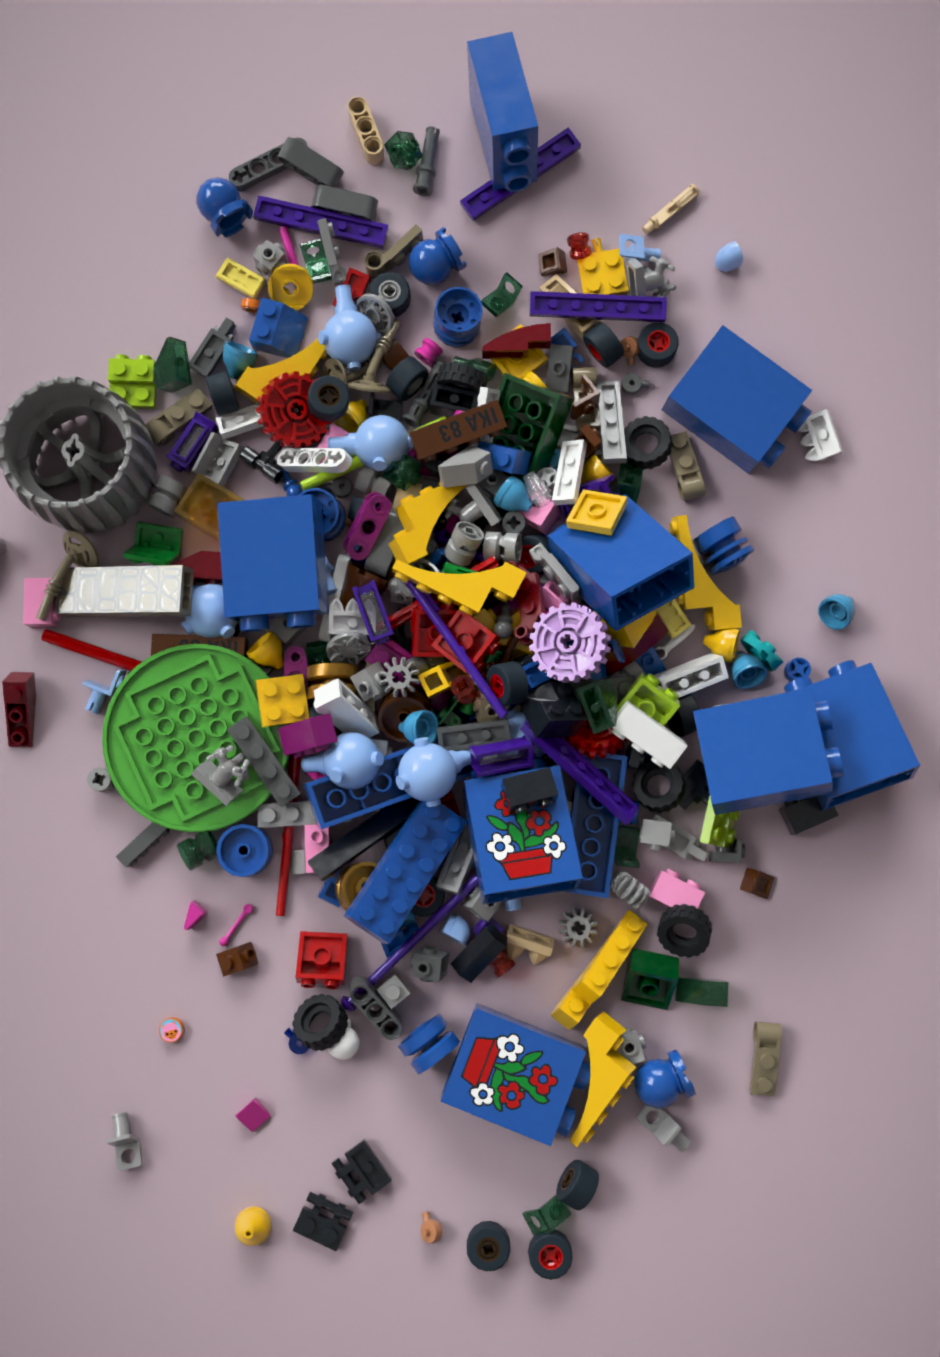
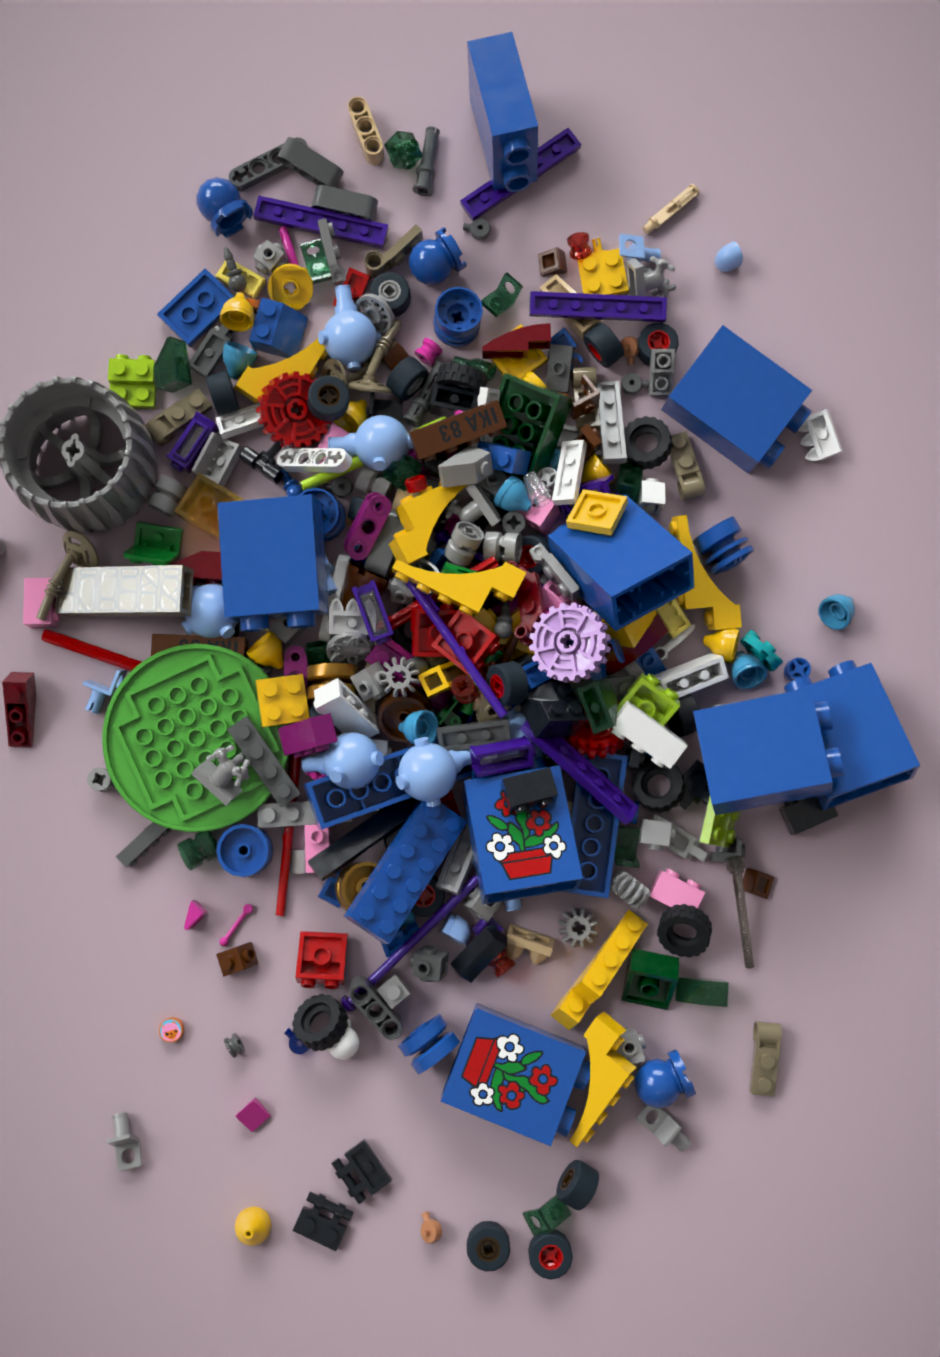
(195, 307): none -> blue plate
(234, 1044): none -> dark grey bush
(236, 281): none -> dark grey bar
(237, 314): none -> yellow helmet
(416, 483): none -> red axle
(475, 226): none -> dark grey piece
(652, 496): none -> white slope
(661, 371): none -> light grey slope
(736, 867): none -> clear smoke piece

